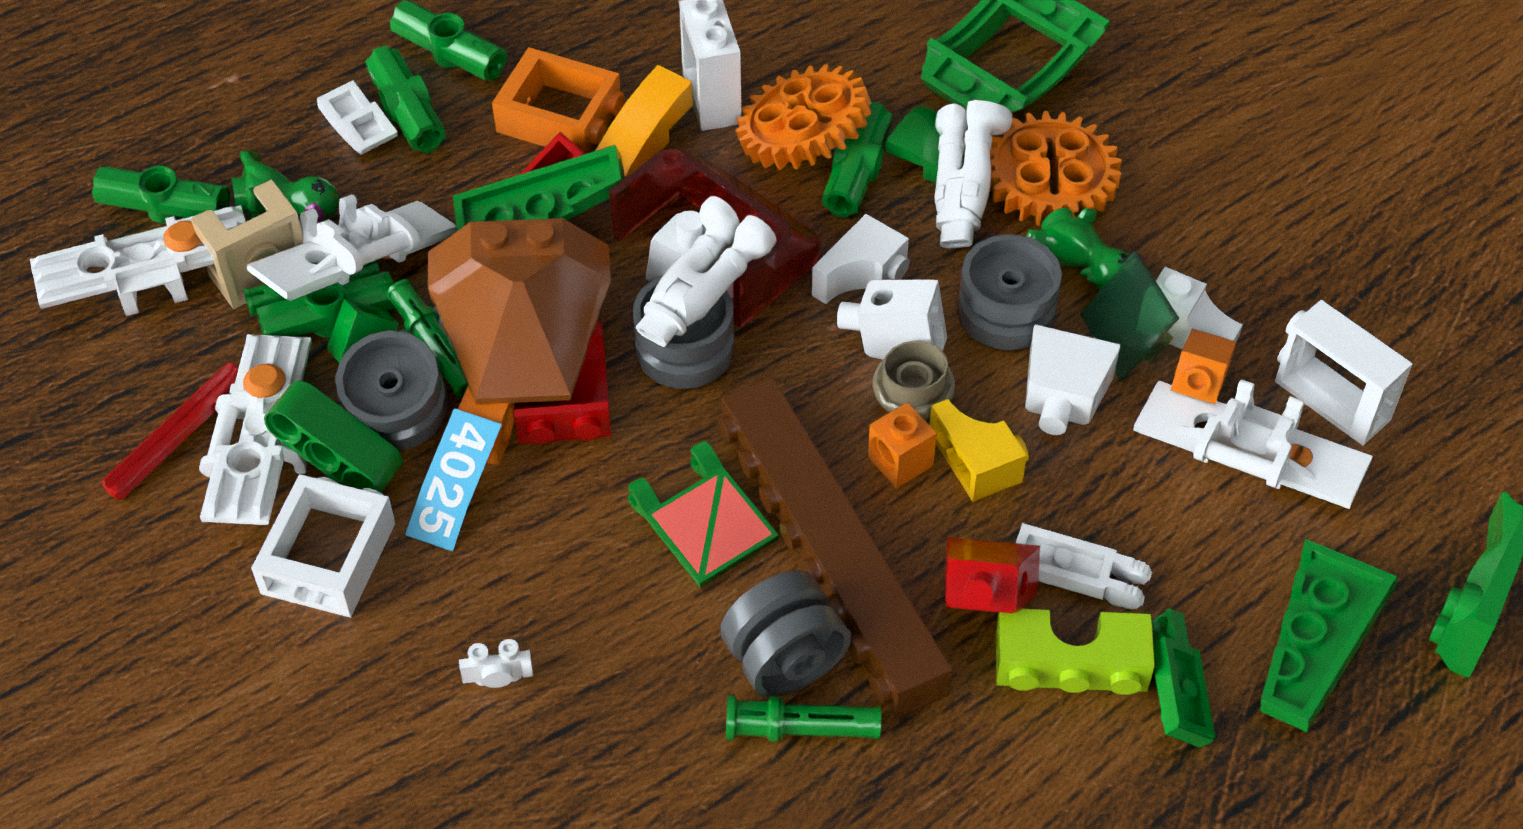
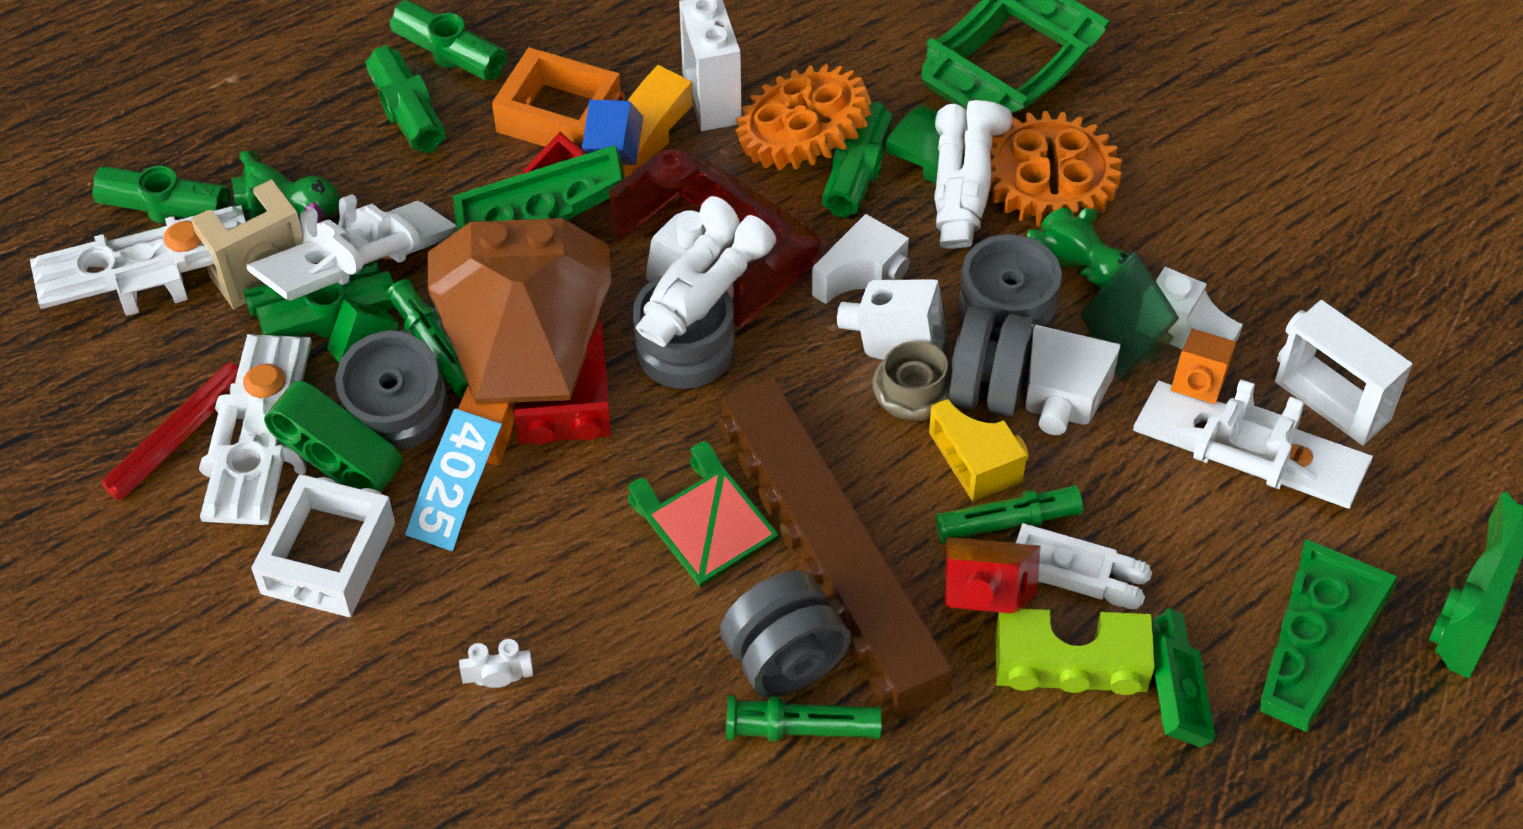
(355, 118): white slope -> none
(613, 124): none -> blue brick
(901, 445): orange brick -> none
(984, 360): none -> dark grey wheel
(1010, 513): none -> green pin

